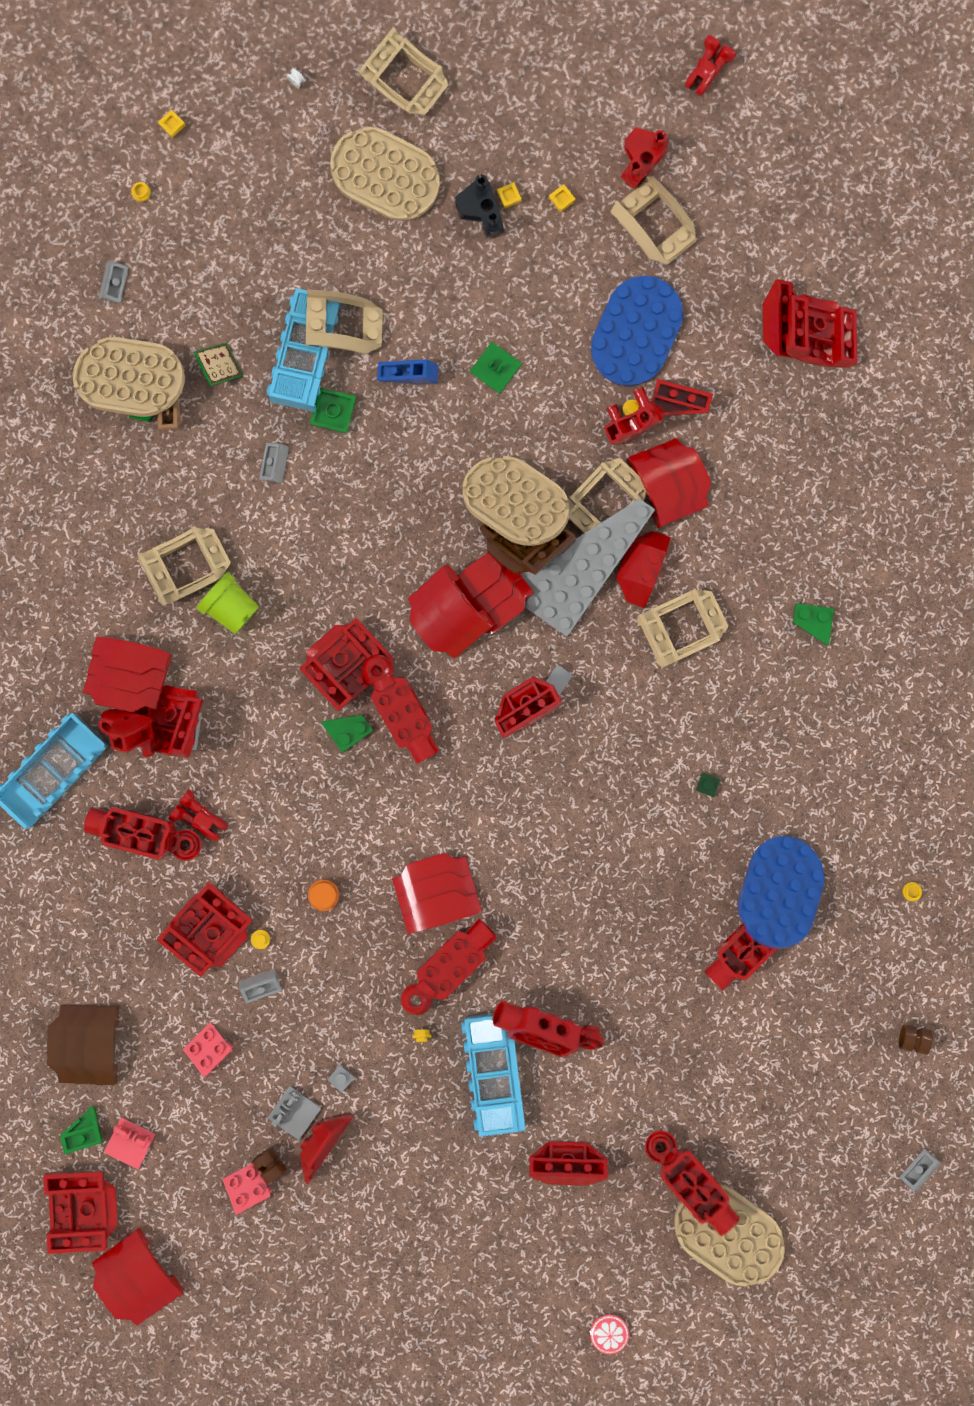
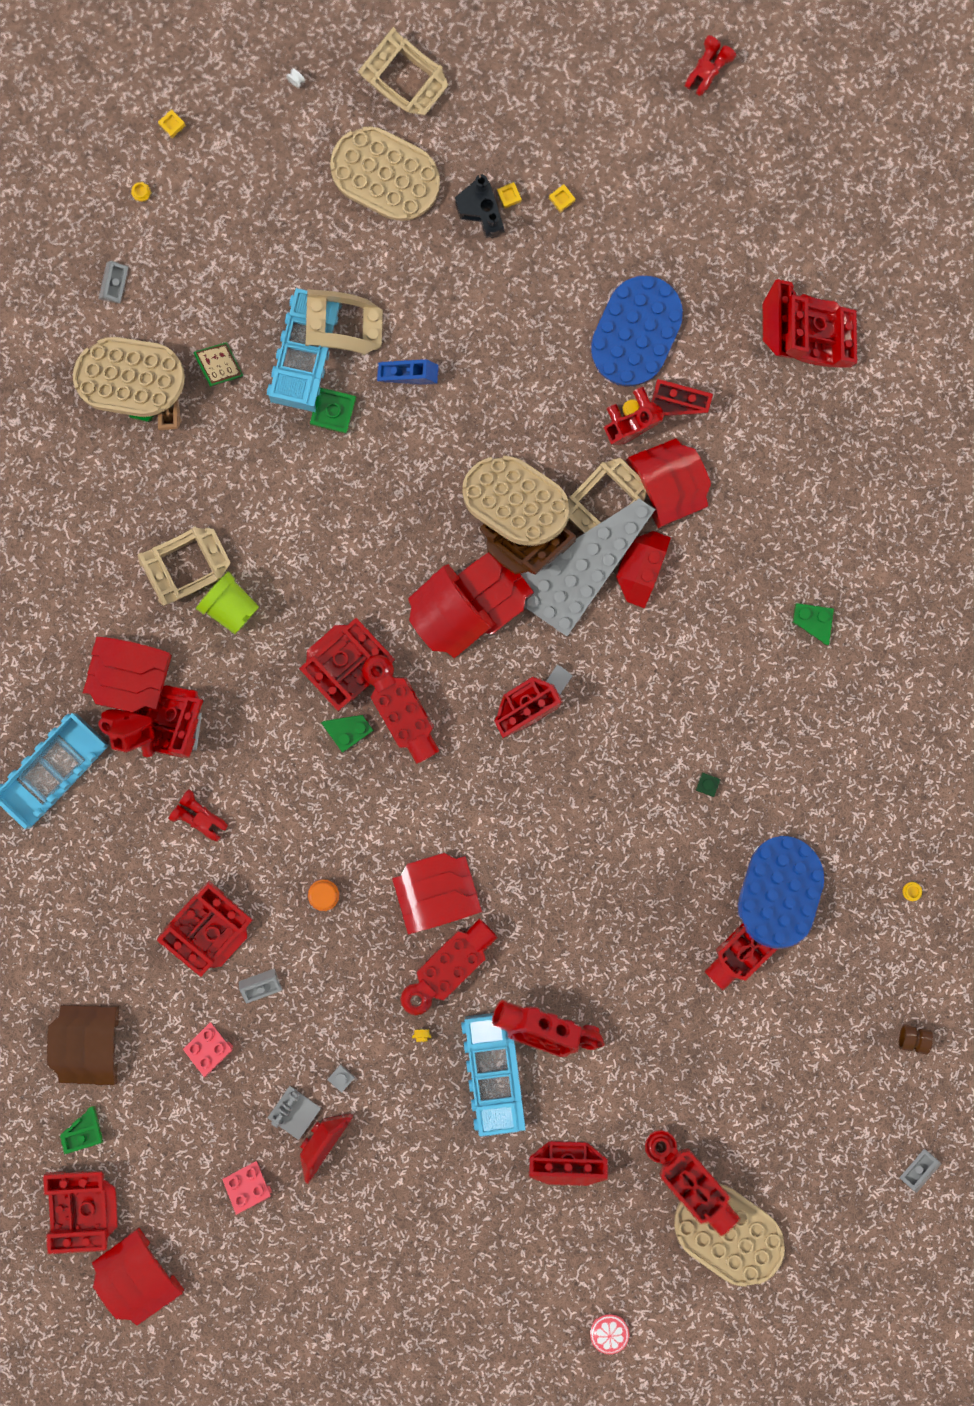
(129, 1143): coral hinge -> none
(140, 833): red brick -> none
(260, 939): yellow plate -> none
(268, 1165): reddish brown wheel -> none
(274, 462): light grey slope -> none
(495, 367): green piece -> none
(639, 200): tan wedge -> none
(643, 147): red piece -> none
(657, 634): tan wedge -> none

